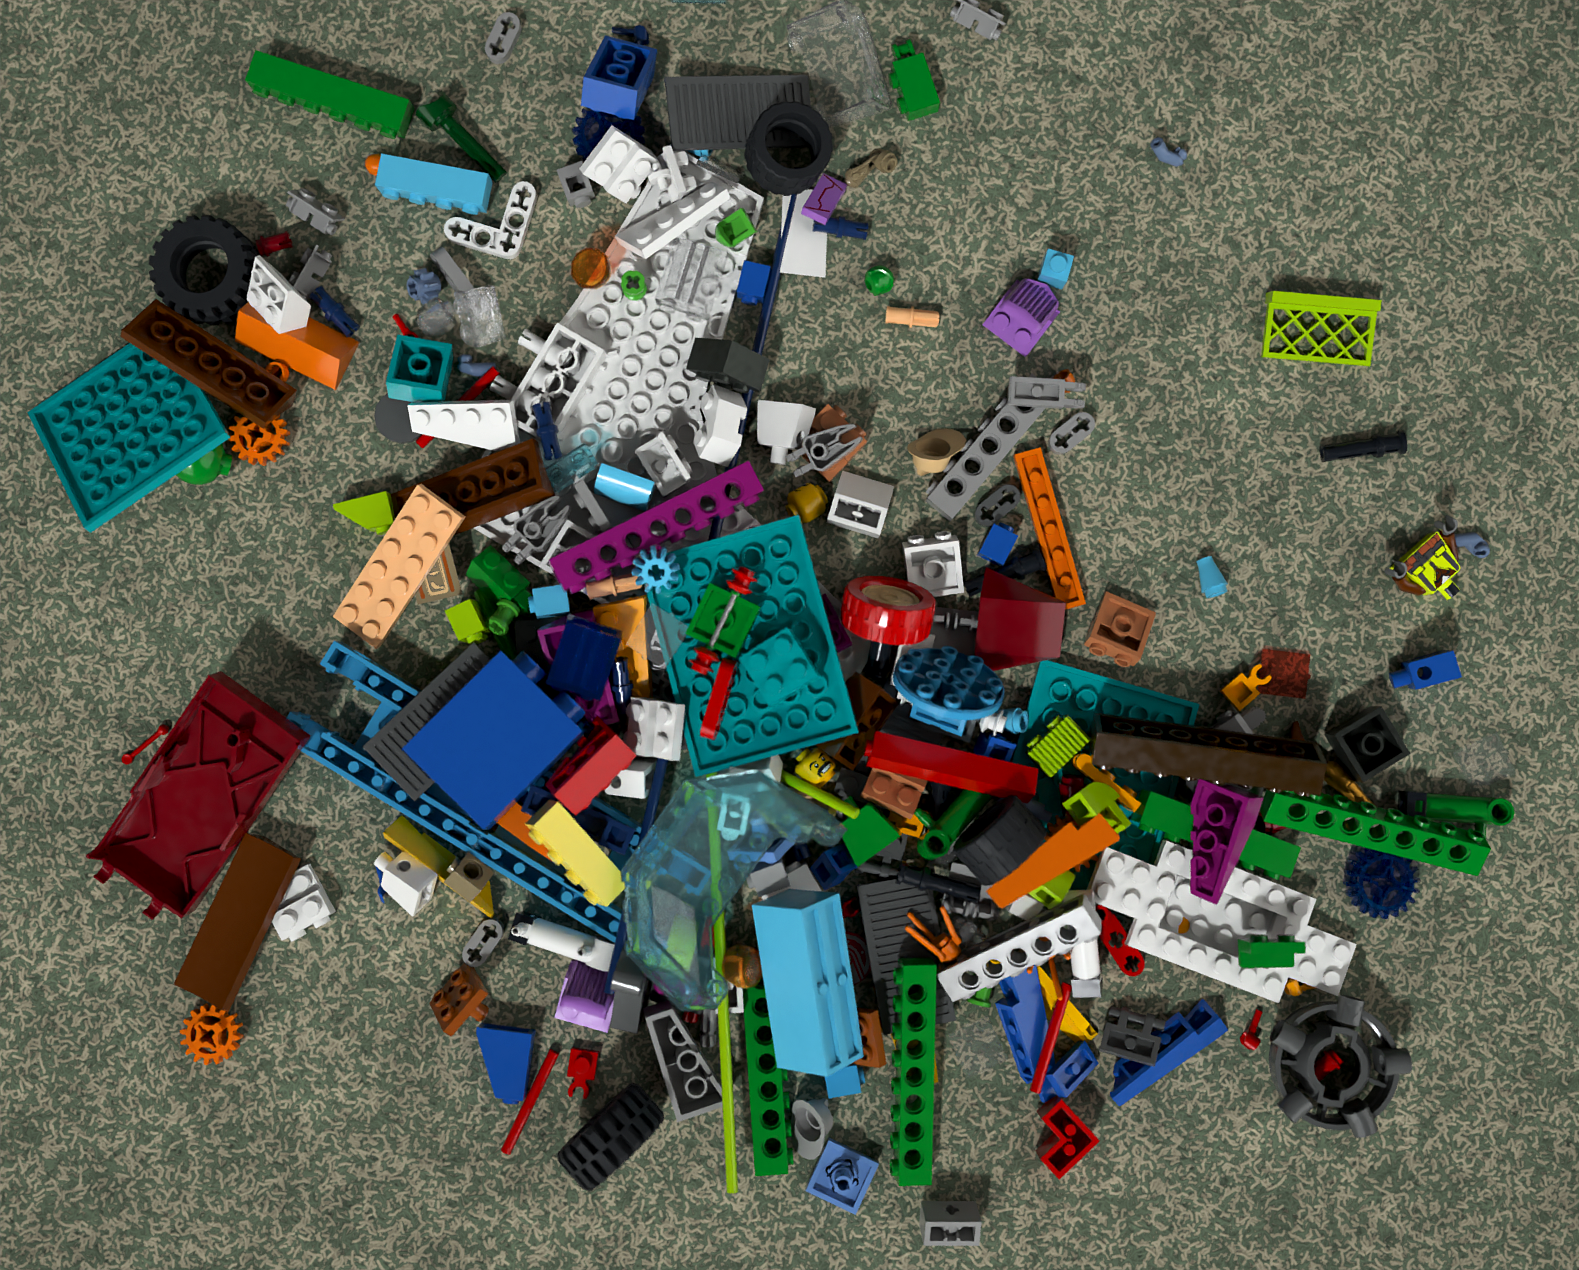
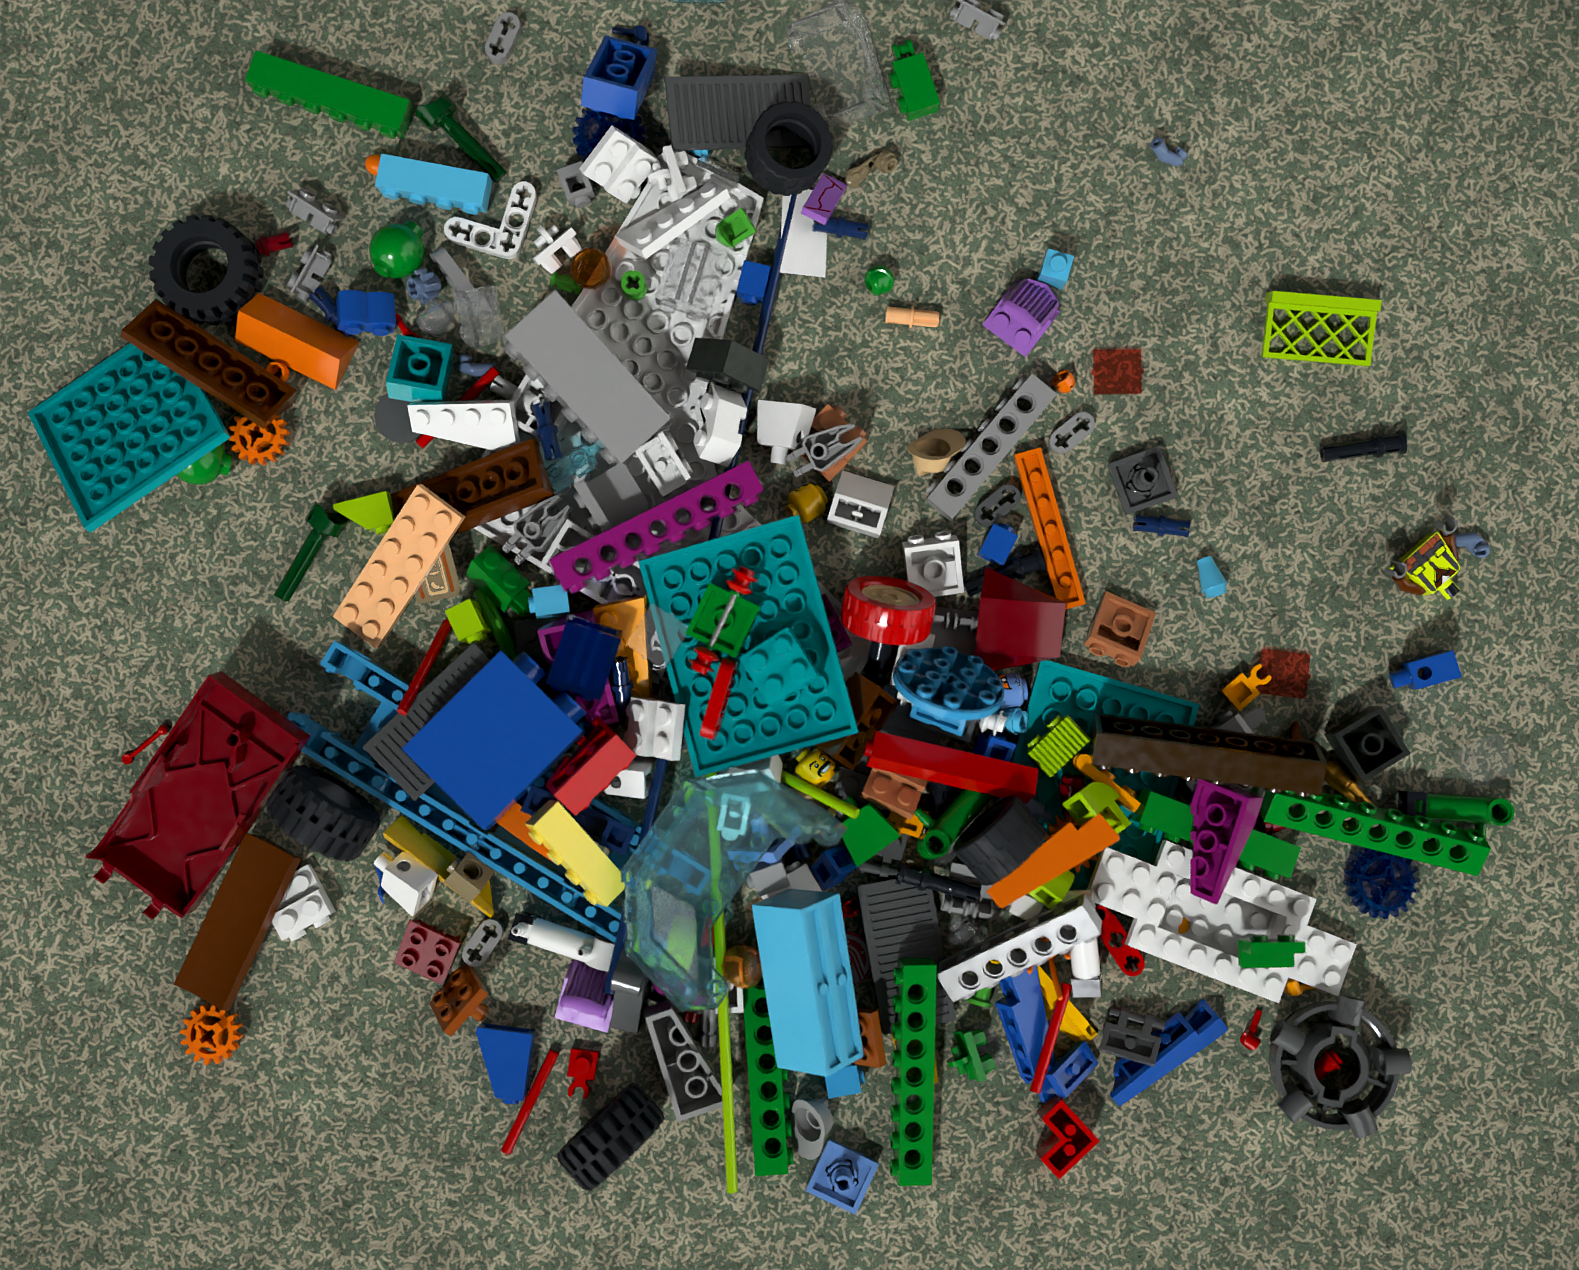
(276, 298): white slope -> none
(322, 524): none -> dark green piece
(322, 813): none -> black tyre
(365, 312): none -> blue brick
(397, 249): none -> green brick
(424, 668): none -> red bar
(427, 951): none -> dark red hinge
(502, 617): bright green bush -> none
(565, 240): none -> white hips
(565, 282): none -> bright green piece
(584, 379): none -> light grey brick
(611, 586): light nougat axle -> none
(624, 487): medium azure brick -> none
(664, 562): medium azure gear -> none
(943, 946): orange plant -> none
(950, 1223): light grey brick -> none
(967, 1057): none -> green hips
(1014, 690): none -> medium blue head
(1043, 393): light grey hinge -> none
(1117, 372): none -> clear red piece
(1151, 477): none -> dark grey plate
(1161, 525): none -> dark blue pin

